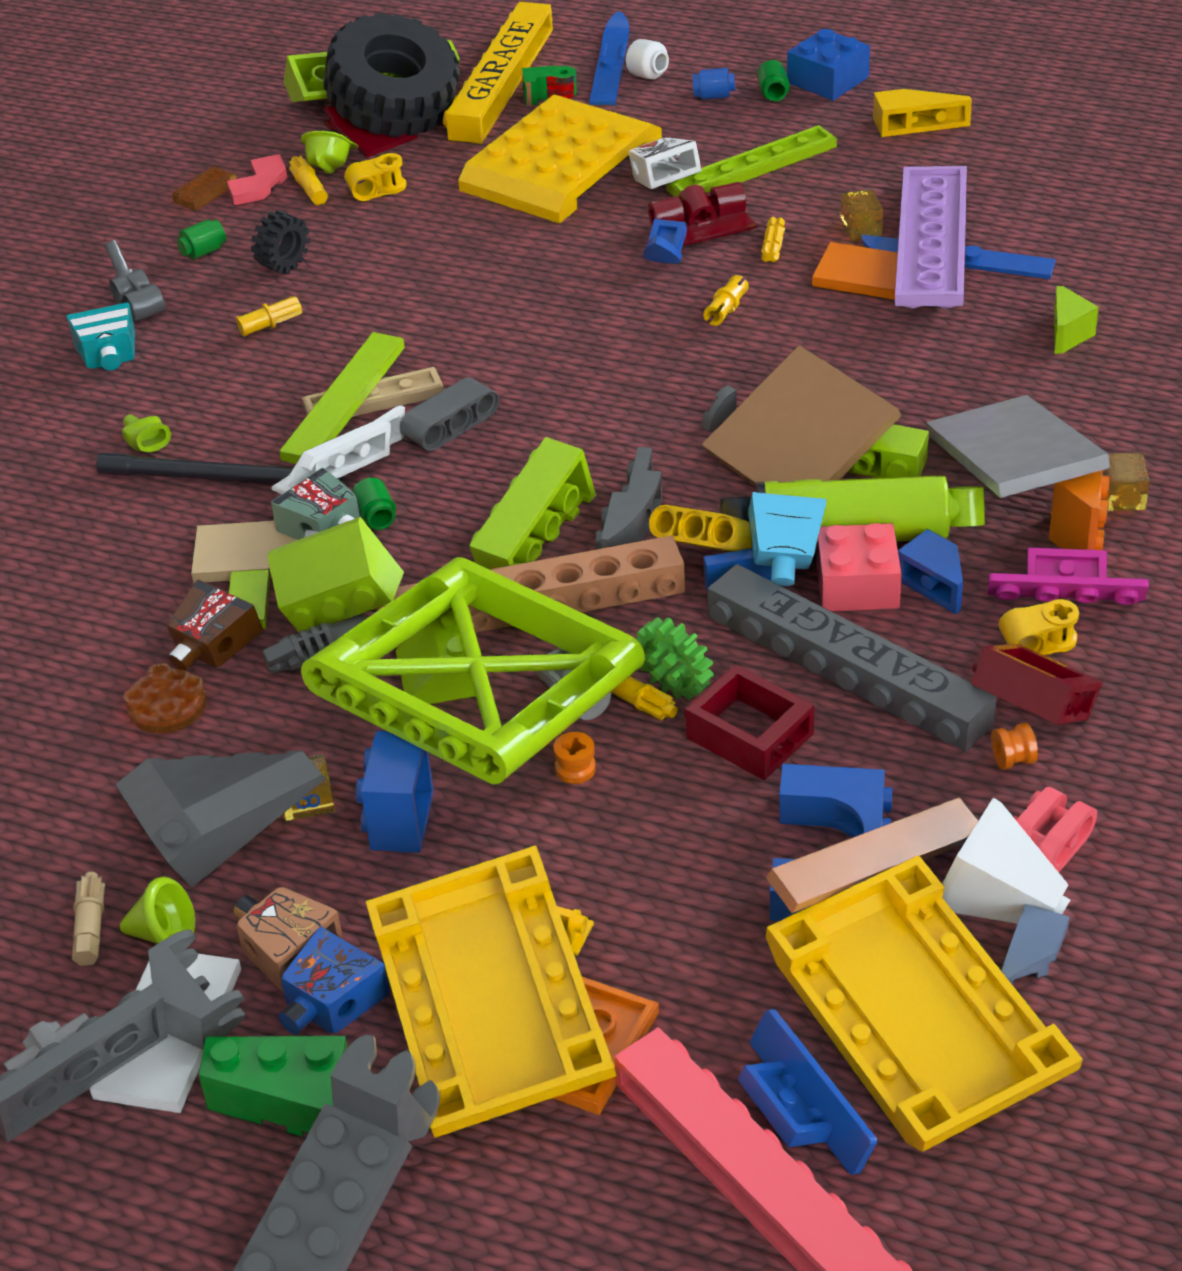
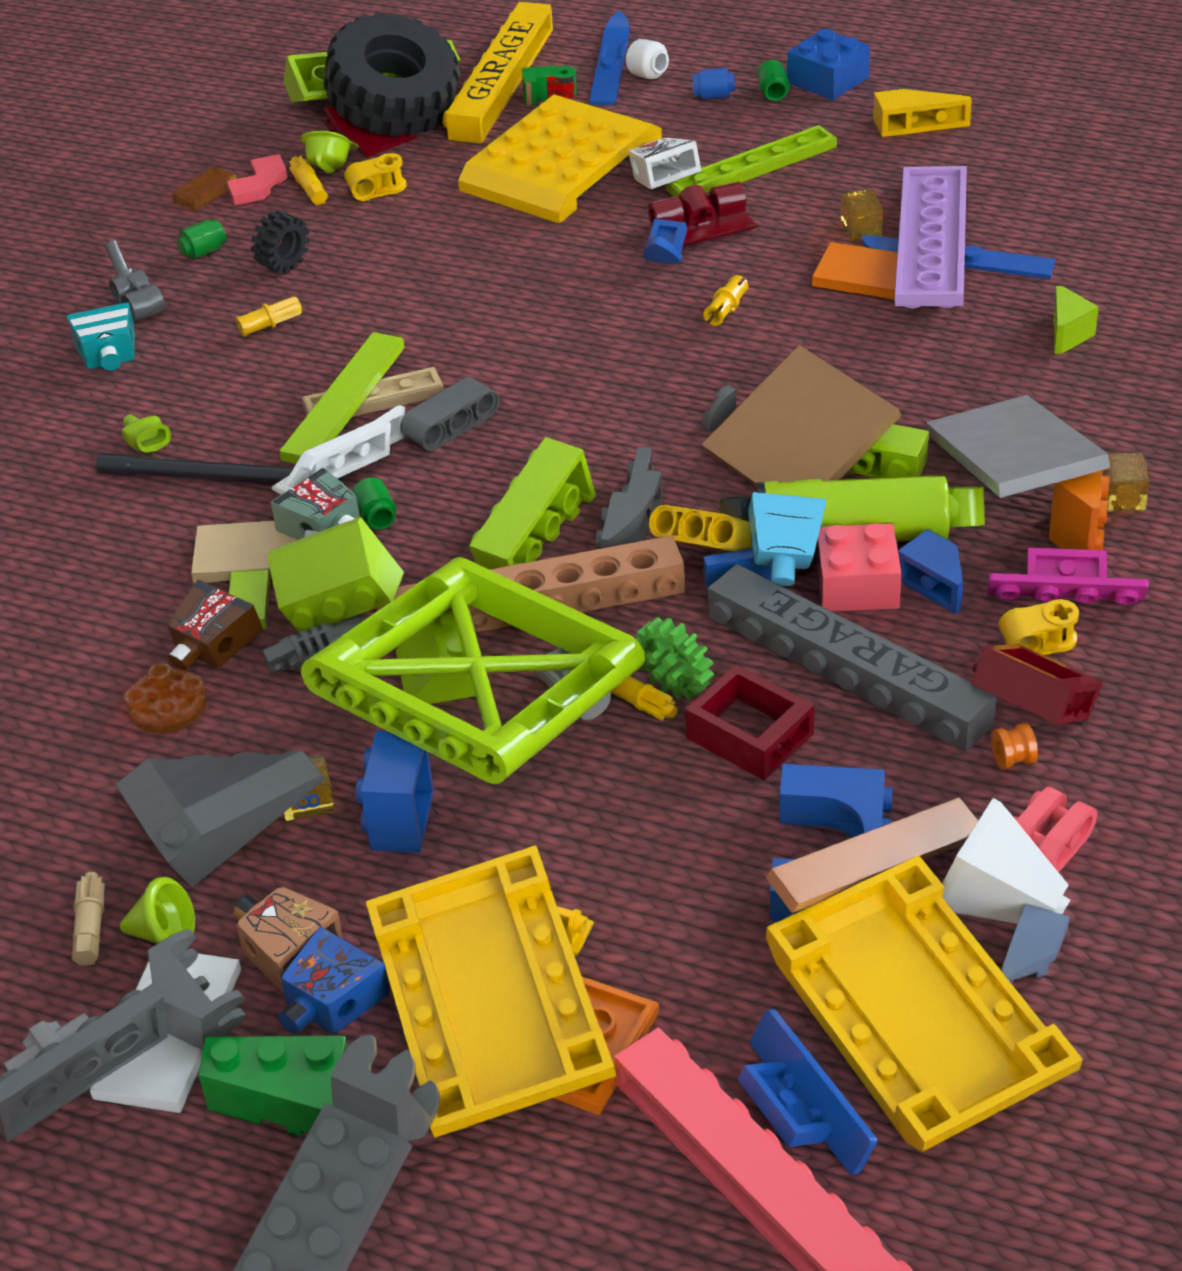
(574, 757): orange wheel -> none
(773, 239): yellow axle -> none

